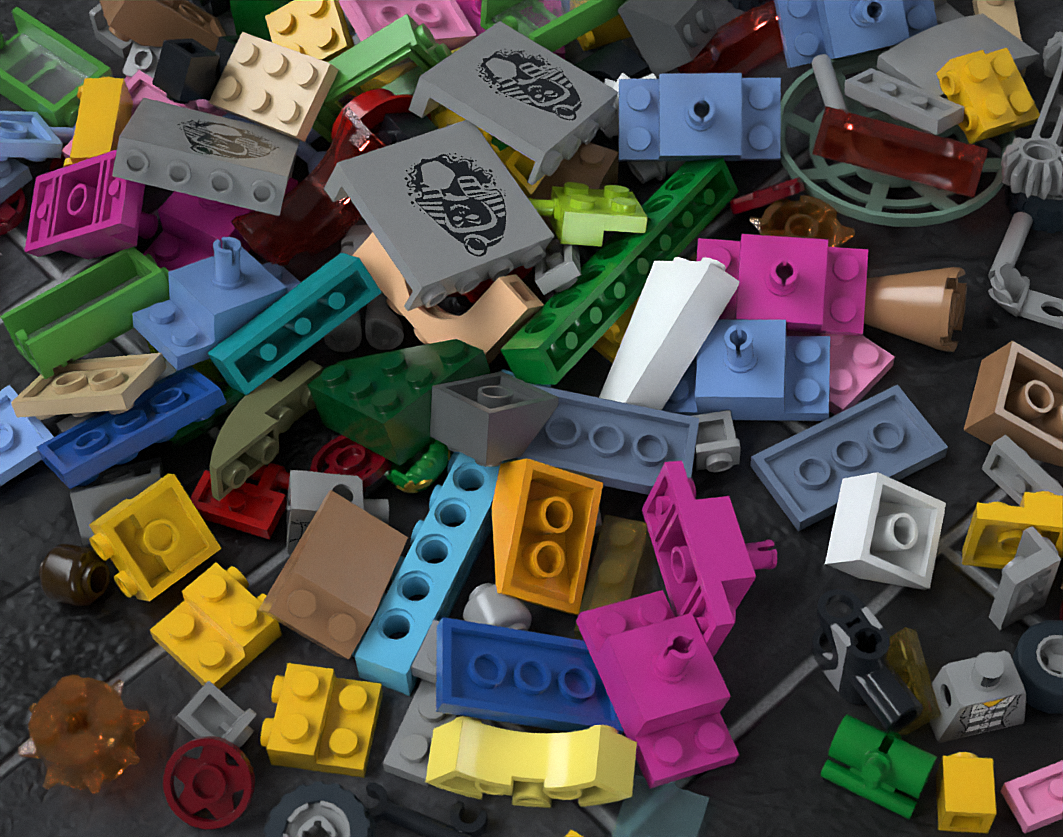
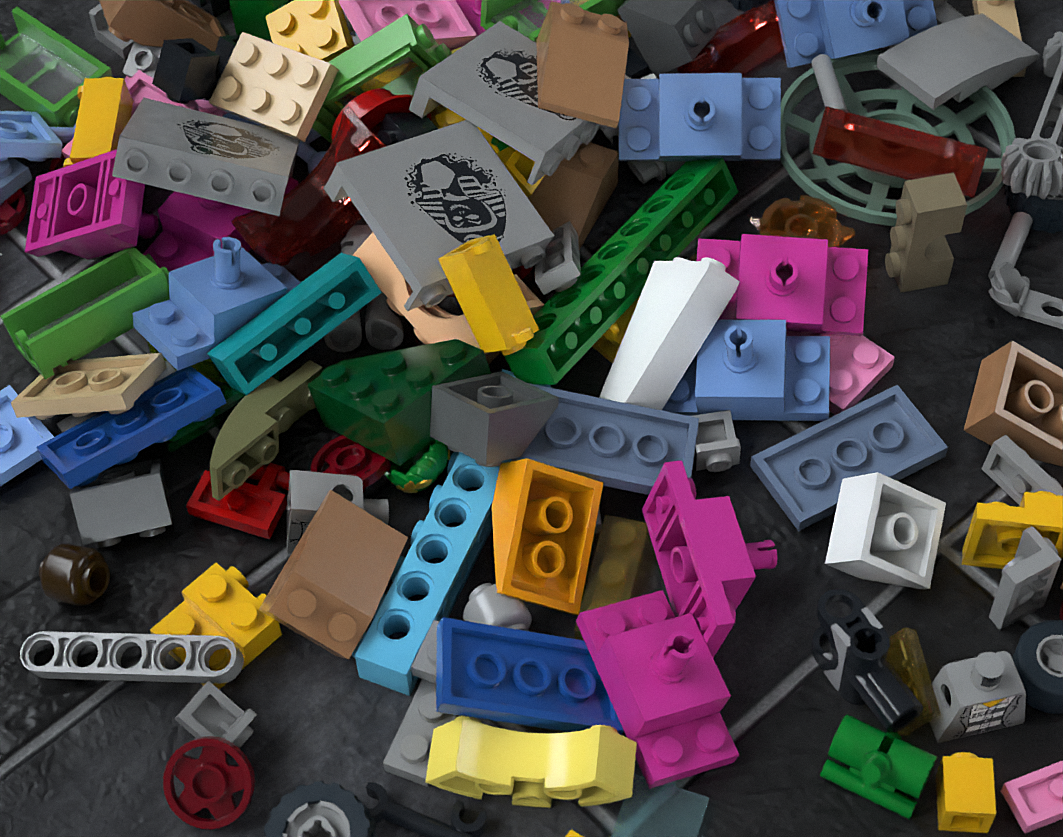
(83, 733): clear orange brick -> none
(149, 668): none -> light grey beam
(153, 539): yellow plate -> none
(321, 721): yellow plate -> none
(489, 295): none -> yellow brick
(582, 63): none -> medium nougat slope
(584, 214): lime plate -> none
(766, 195): dark red wheel -> none
(904, 101): light grey plate -> none
(918, 305): medium nougat cone -> none
(919, 248): none -> dark tan arch
(990, 92): yellow plate -> none

